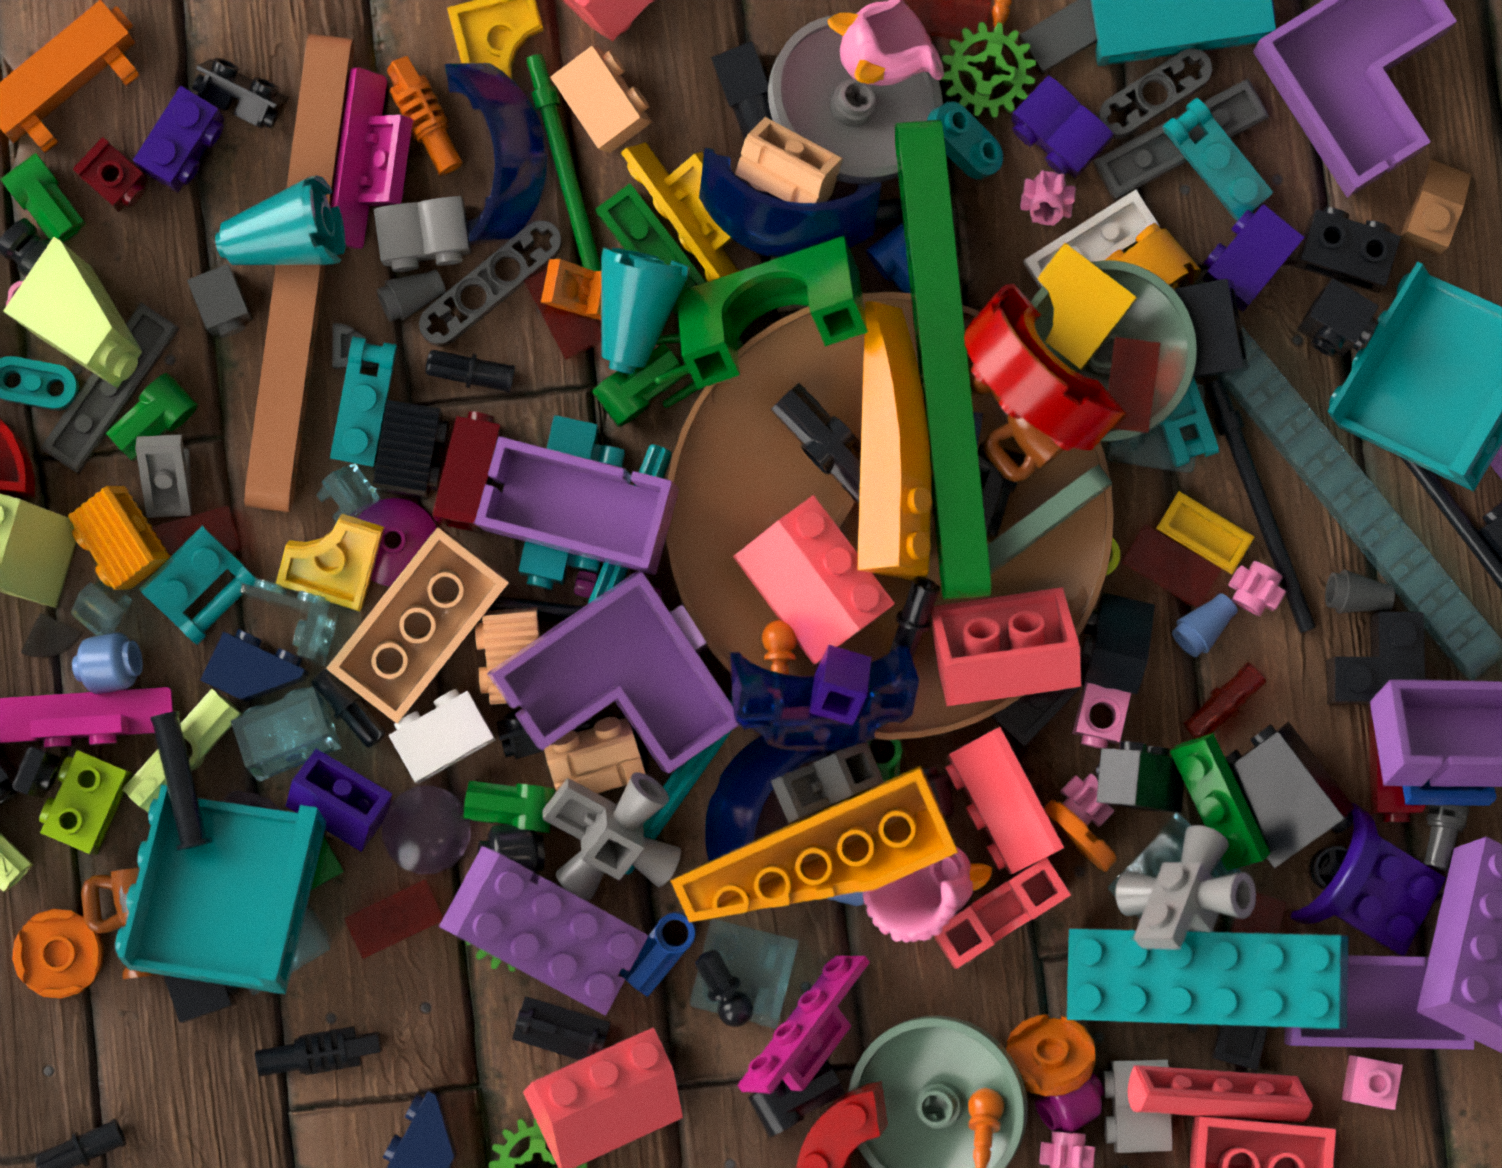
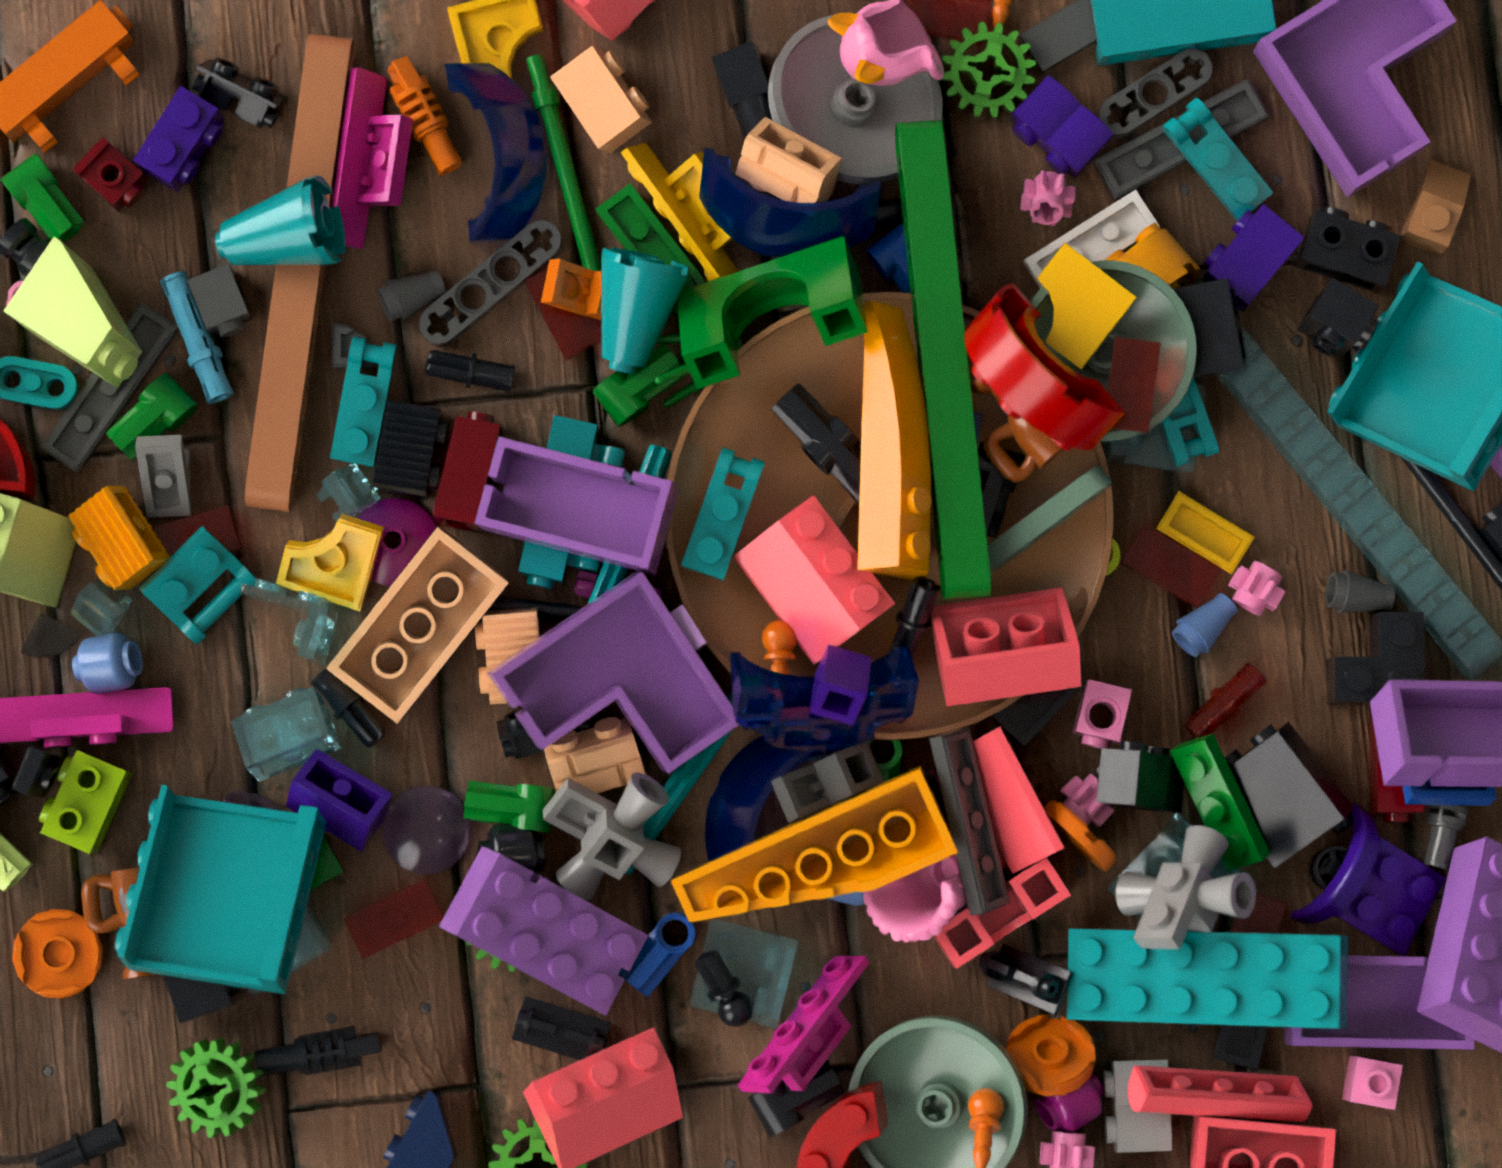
(179, 781): black pin -> none
(202, 352): none -> medium azure pin
(202, 729): yellowish green piece -> none
(214, 1109): none -> bright green gear
(248, 671): dark blue slope -> none
(422, 232): light grey brick -> none
(441, 736): white brick -> none
(722, 516): none -> teal plate
(968, 141): teal plate -> none
(969, 821): none -> dark grey tile
(1026, 977): none -> black hinge
(1118, 643): black brick -> none
(1231, 424): black bar -> none

